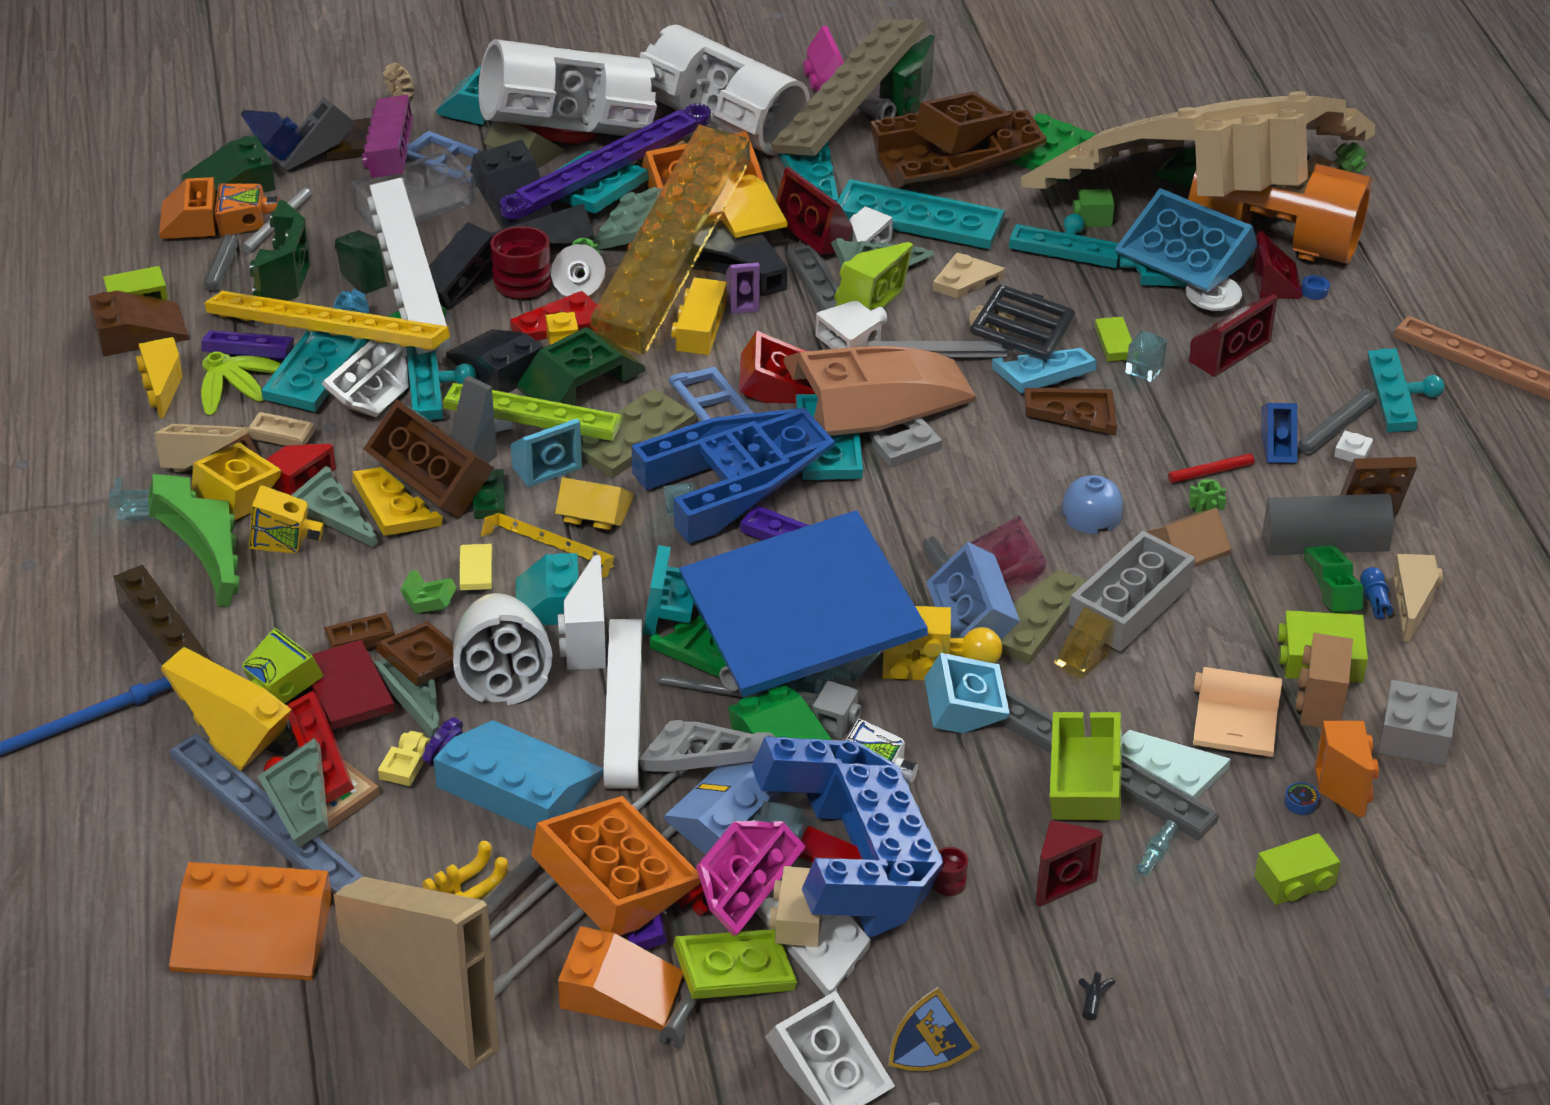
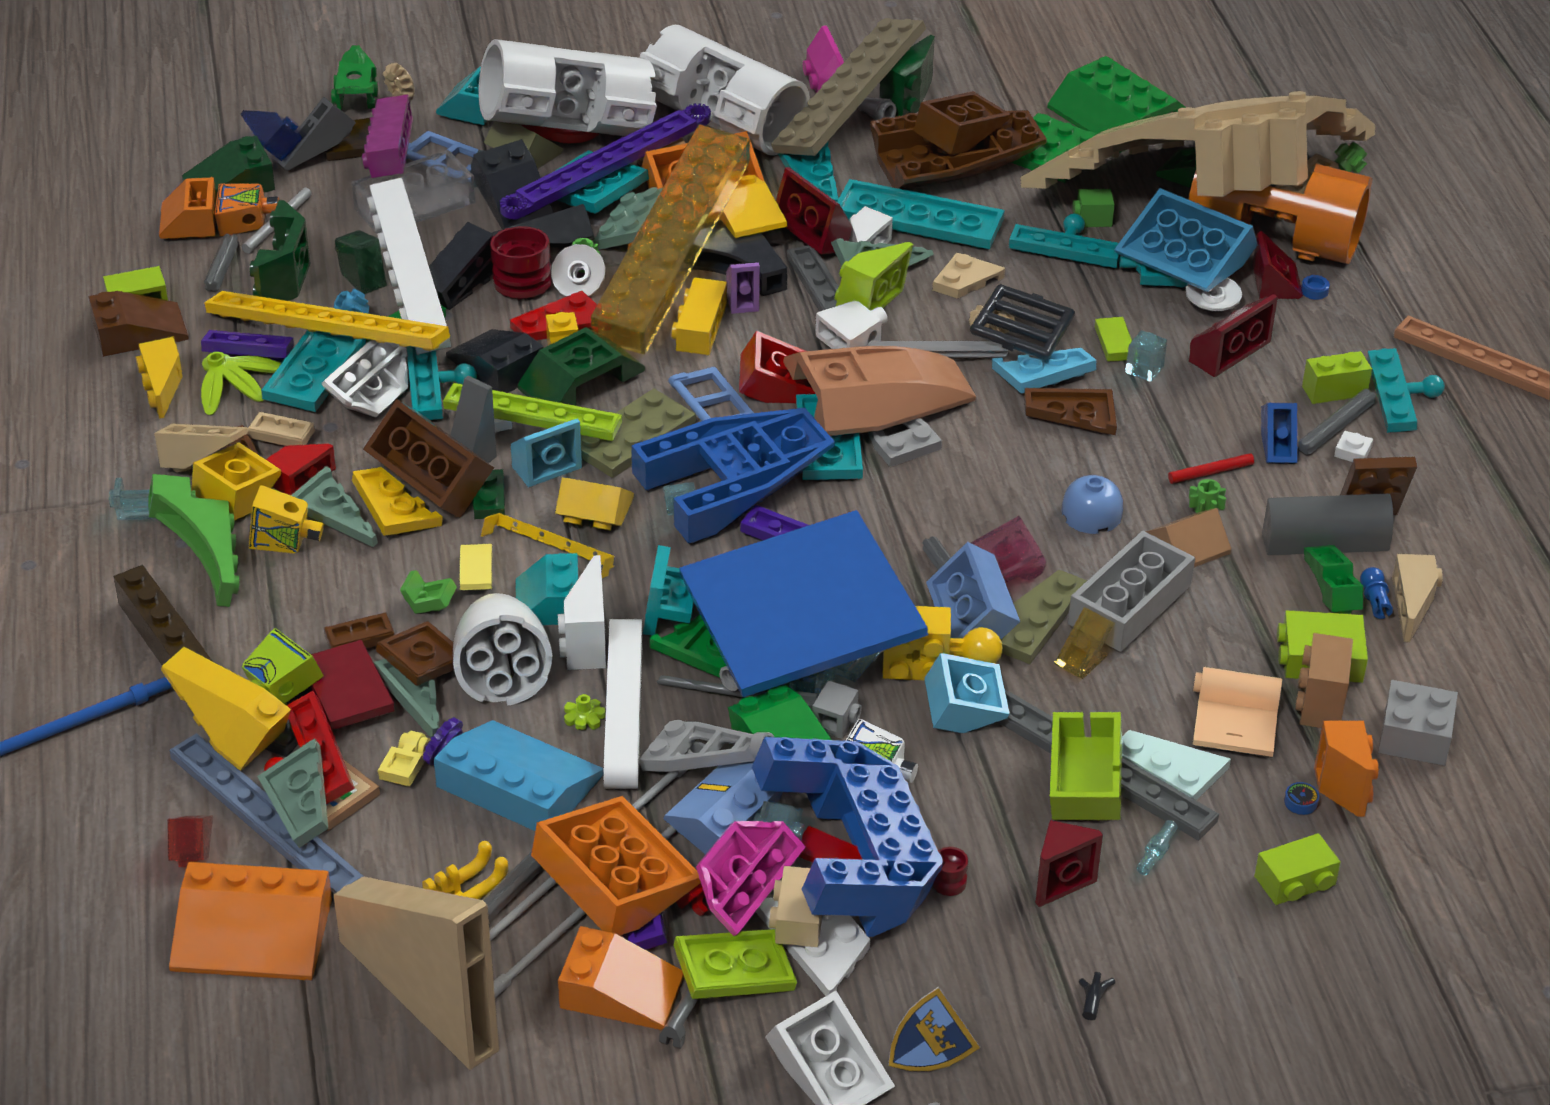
(189, 838): none -> clear red slope
(355, 62): none -> green piece
(584, 713): none -> lime plant
(1108, 97): none -> green slope
(1336, 377): none -> lime brick

